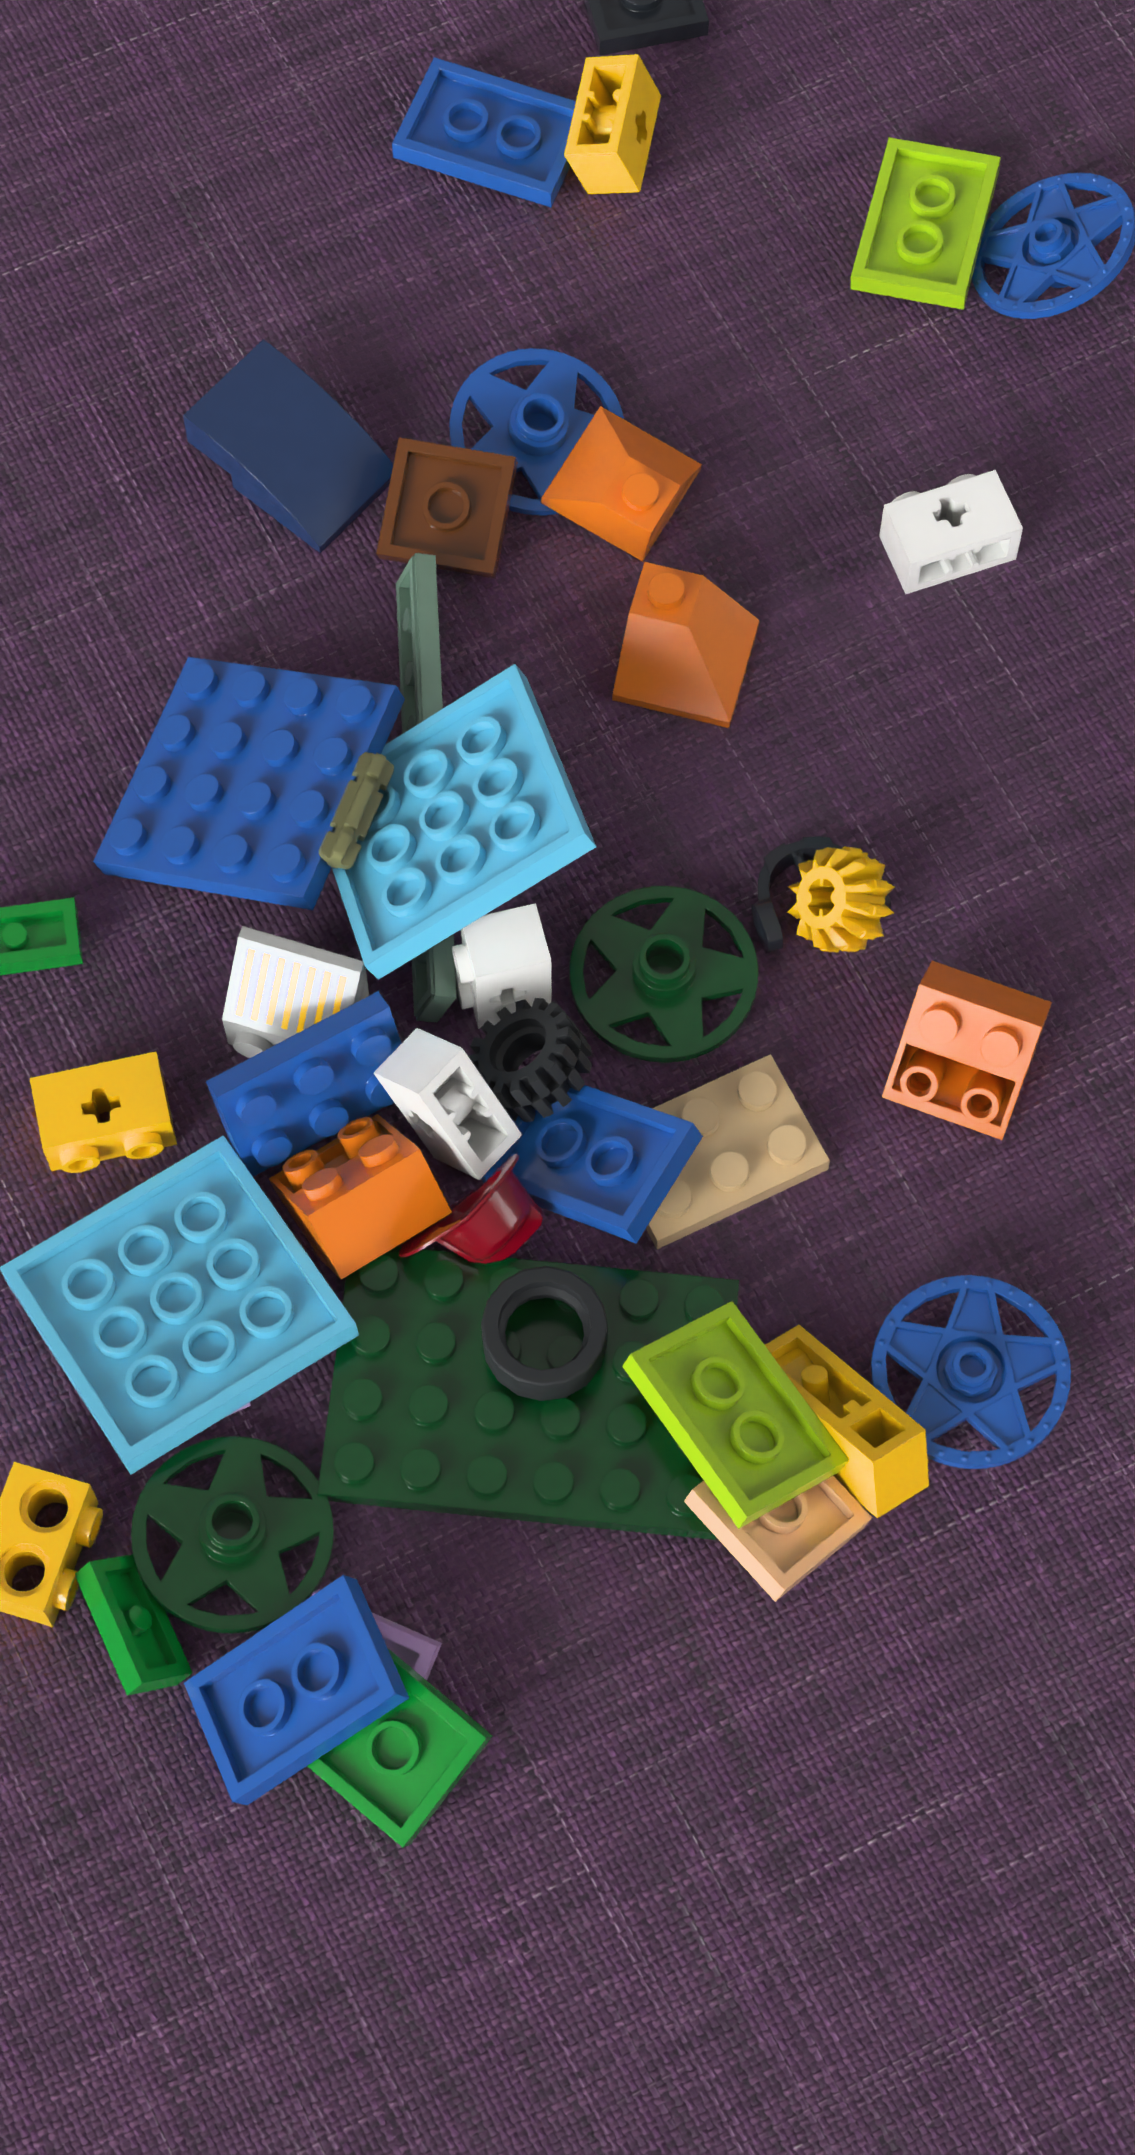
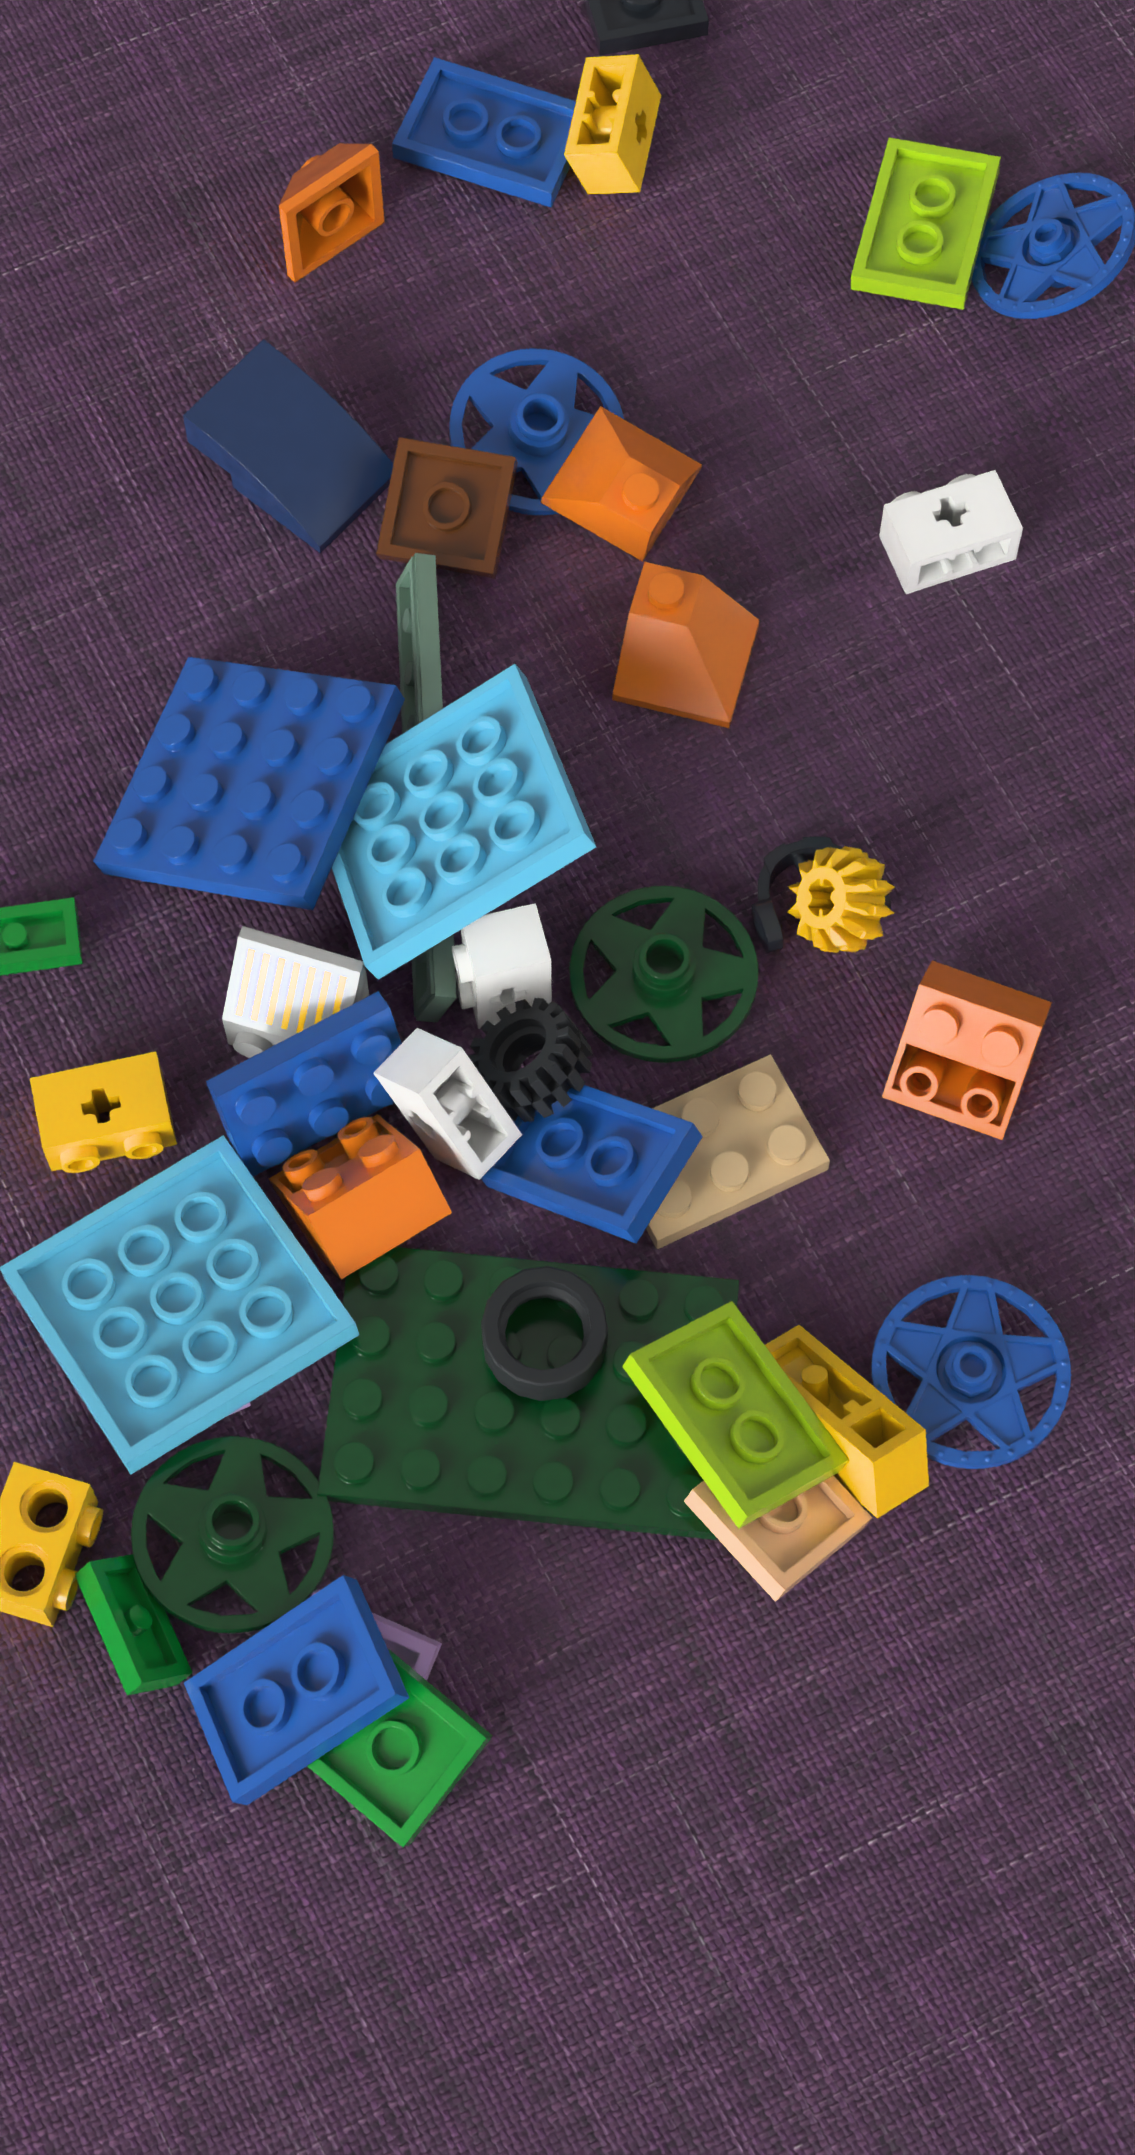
(330, 206): none -> orange slope
(356, 810): olive axle -> none
(486, 1222): dark red piece -> none

